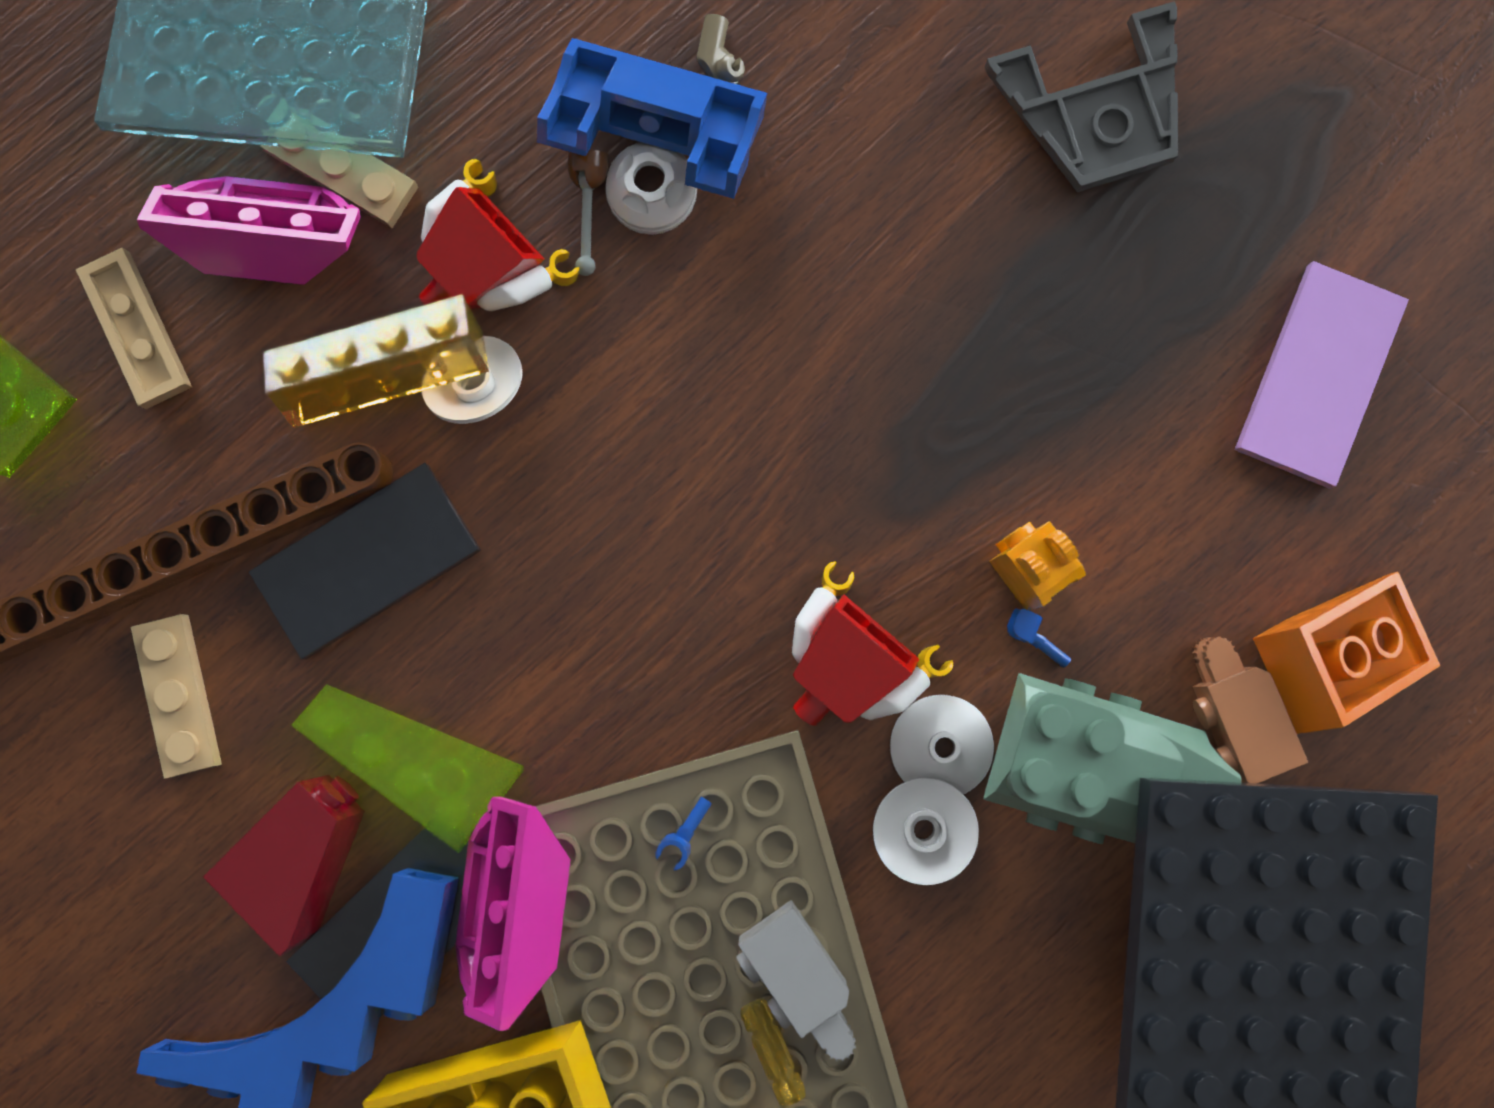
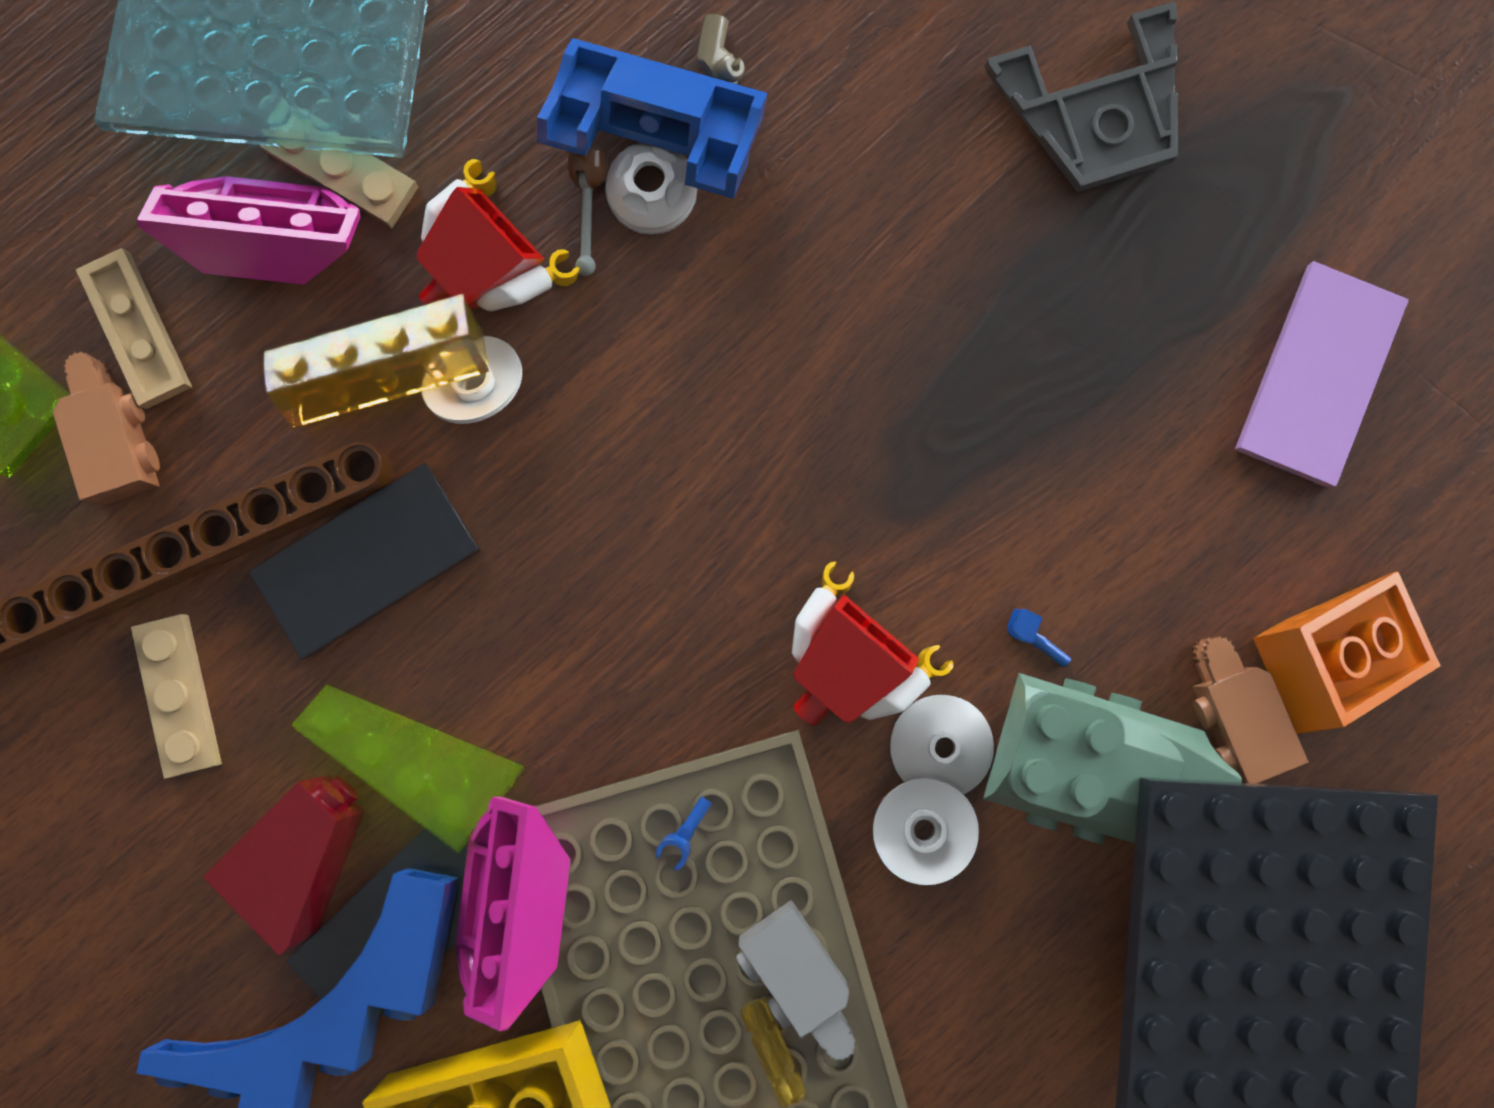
(103, 434): none -> nougat hinge
(1037, 563): light orange hinge -> none

